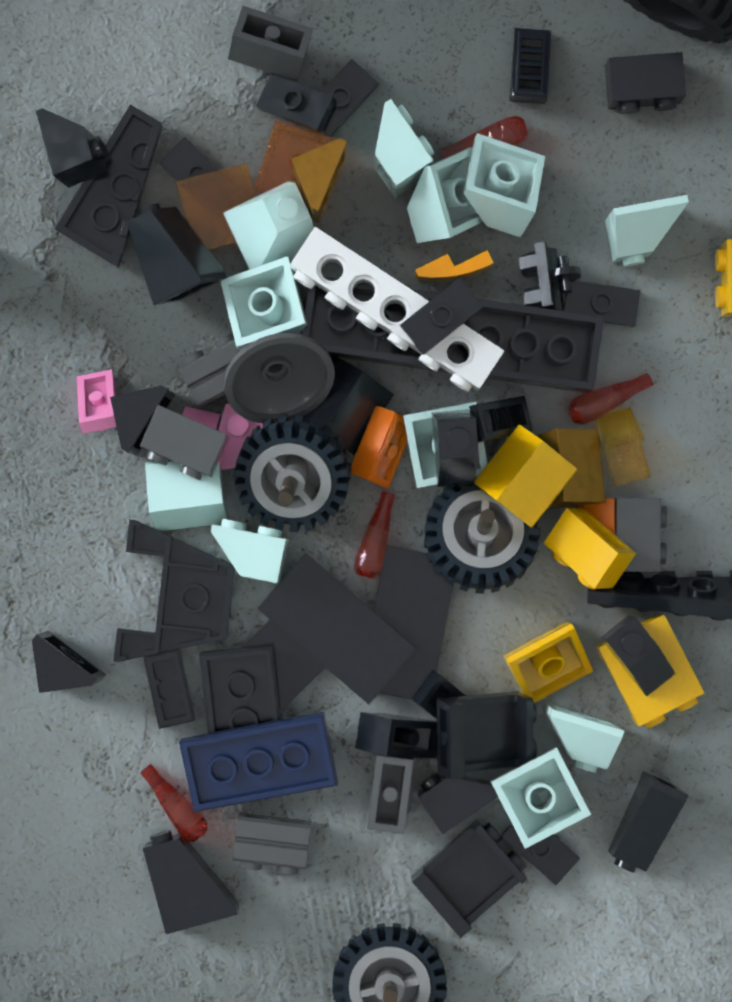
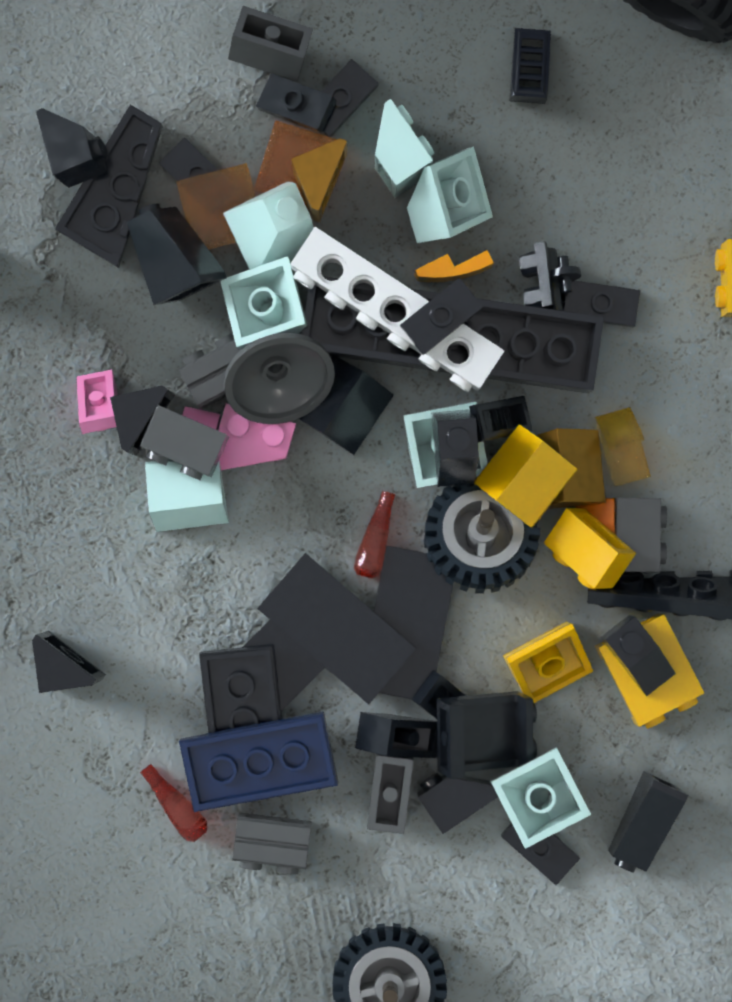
(169, 688): black plate -> none
(185, 884): black slope -> none
(192, 596): black wing -> none
(252, 553): light aqua slope -> none
(292, 473): wheel -> none
(380, 448): orange slope -> none
(469, 876): black panel -> none
(503, 184): light aqua slope -> none
(508, 130): clear red piece -> none
(584, 737): light aqua slope -> none
(600, 401): clear red piece -> none
(639, 228): light aqua slope -> none
(645, 82): black brick -> none

